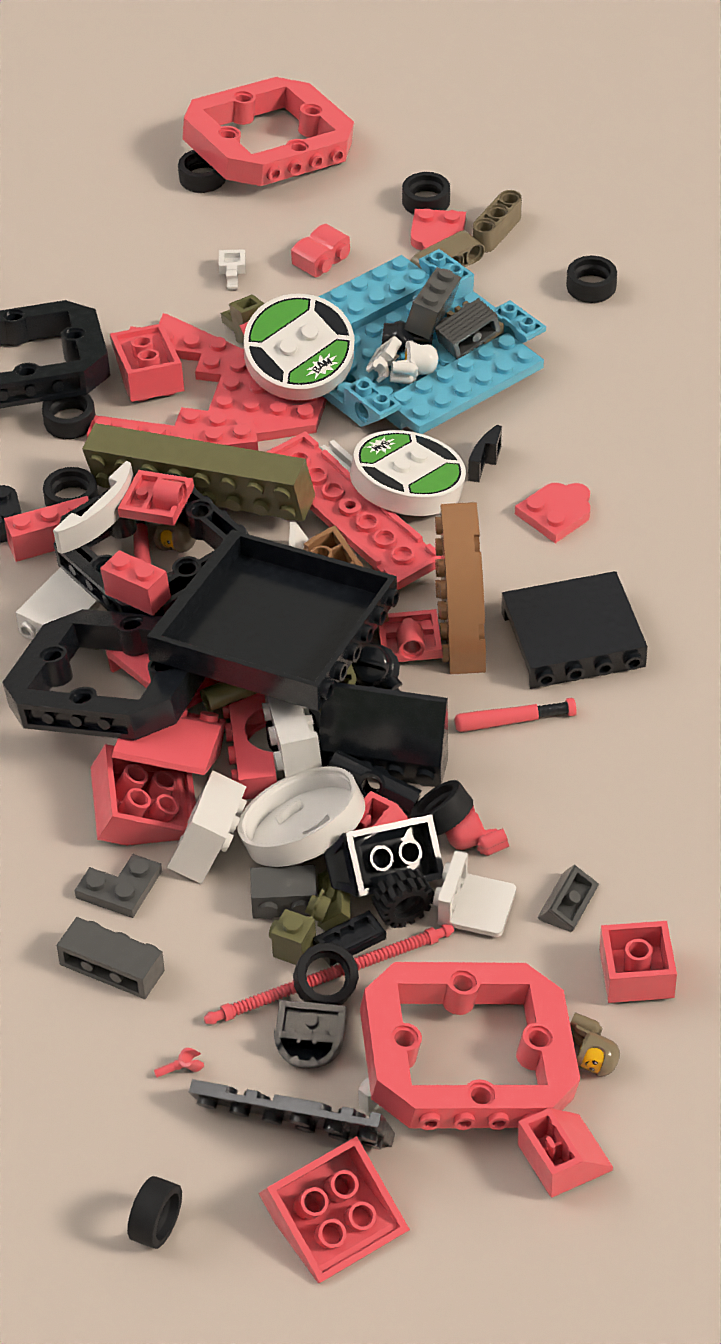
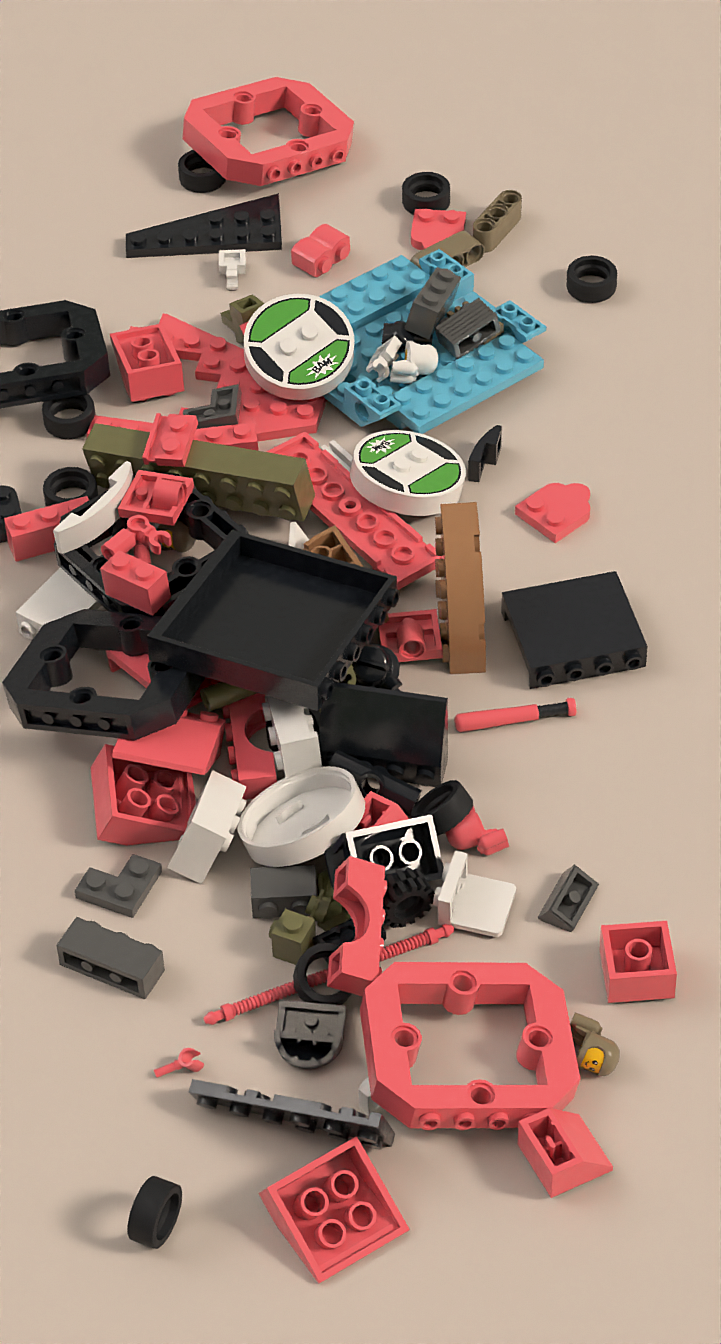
(137, 532): none -> coral bar
(170, 440): none -> coral plate
(223, 408): none -> dark grey plate
(242, 226): none -> black wing
(360, 890): none -> coral arch

